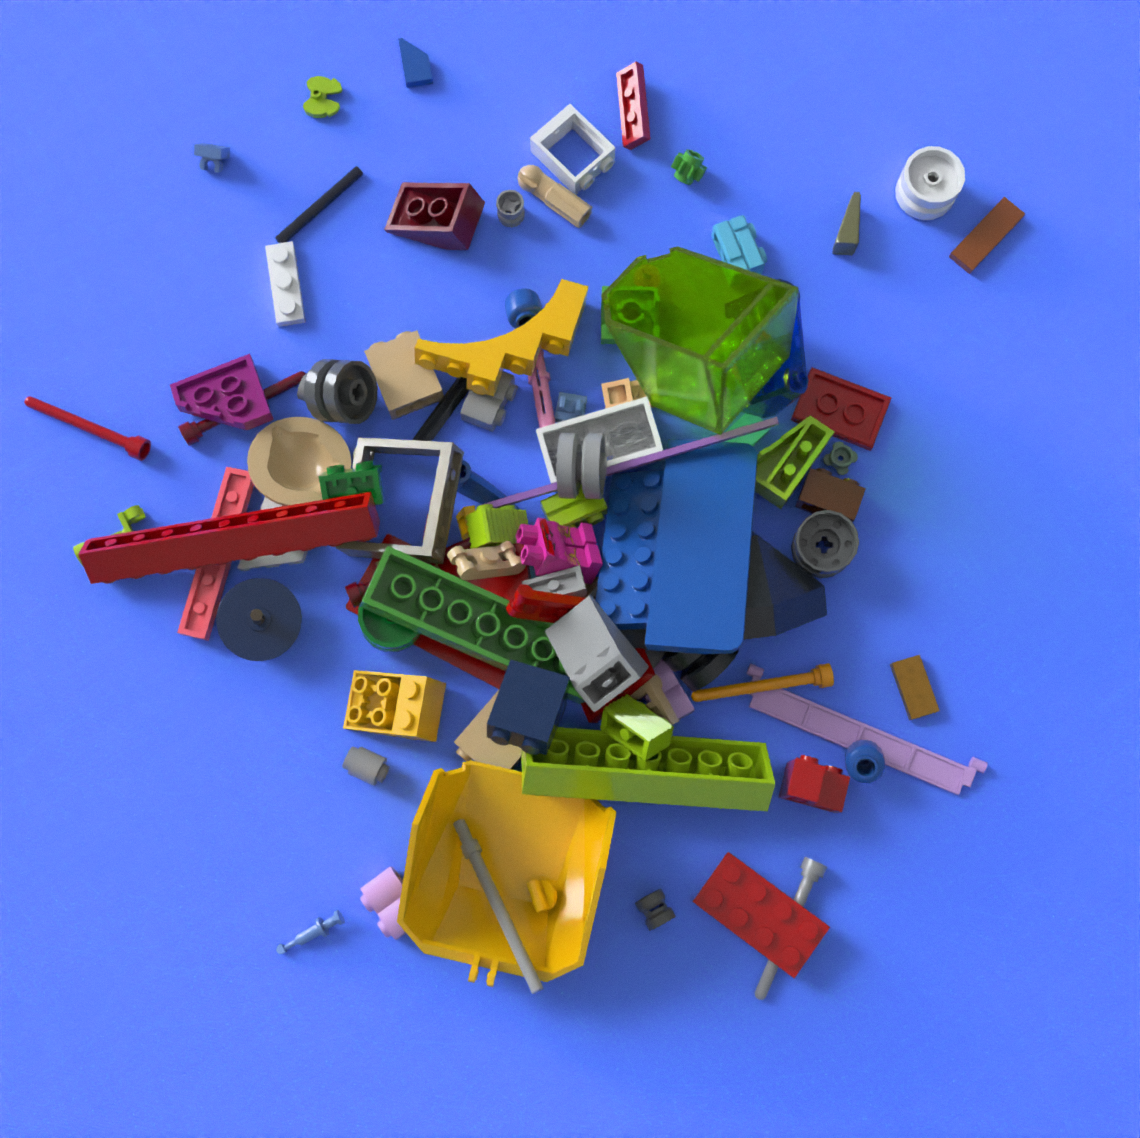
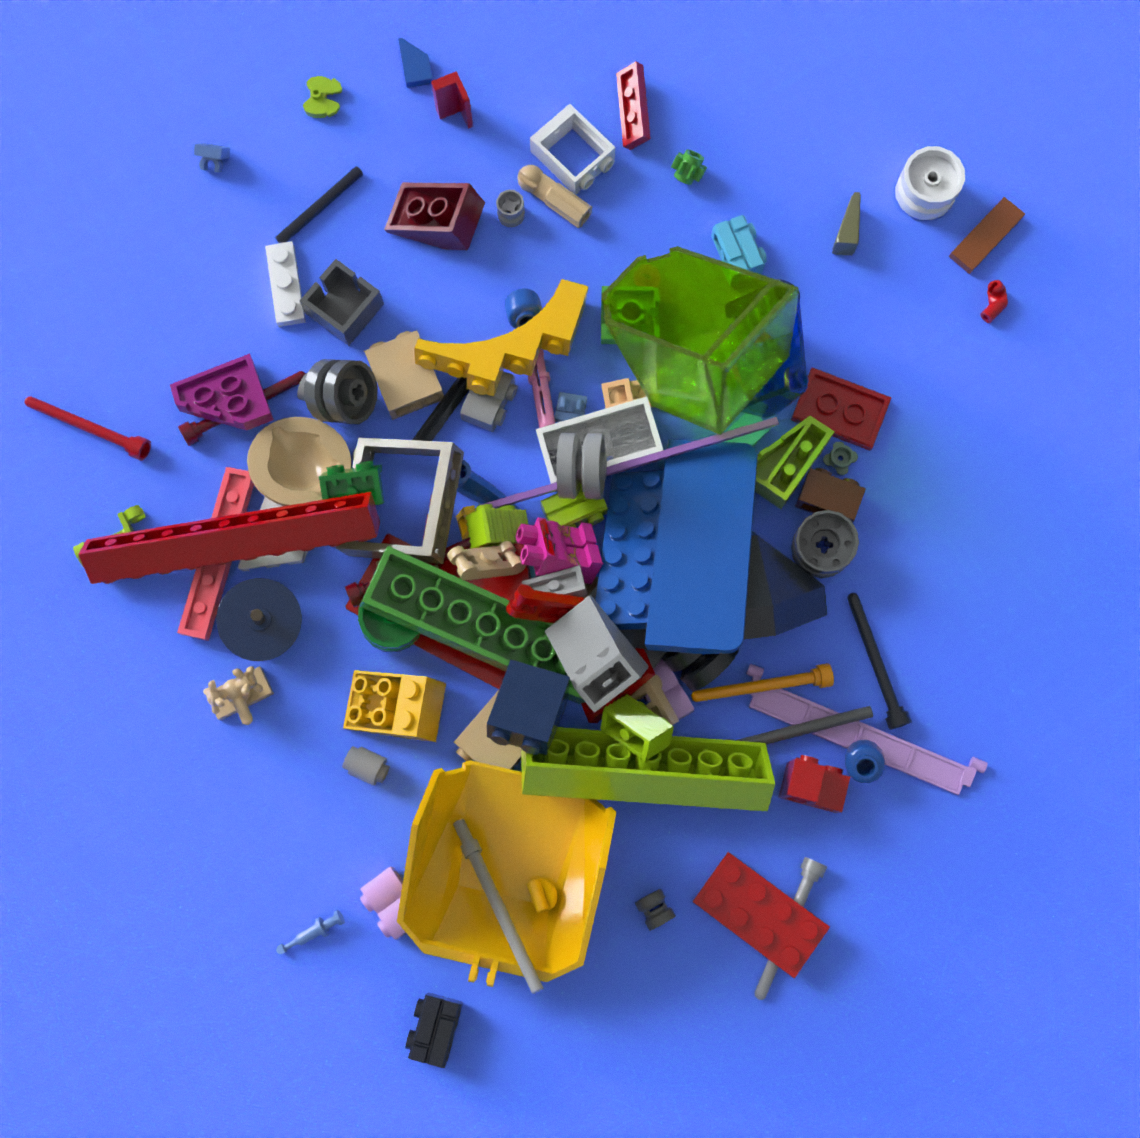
(238, 694): none -> tan piece
(344, 308): none -> dark grey piece
(434, 1030): none -> black brick
(451, 98): none -> panel
(811, 726): none -> dark grey bar
(896, 715): none -> black piece
(914, 687): pearl gold tile -> none
(997, 301): none -> red arm

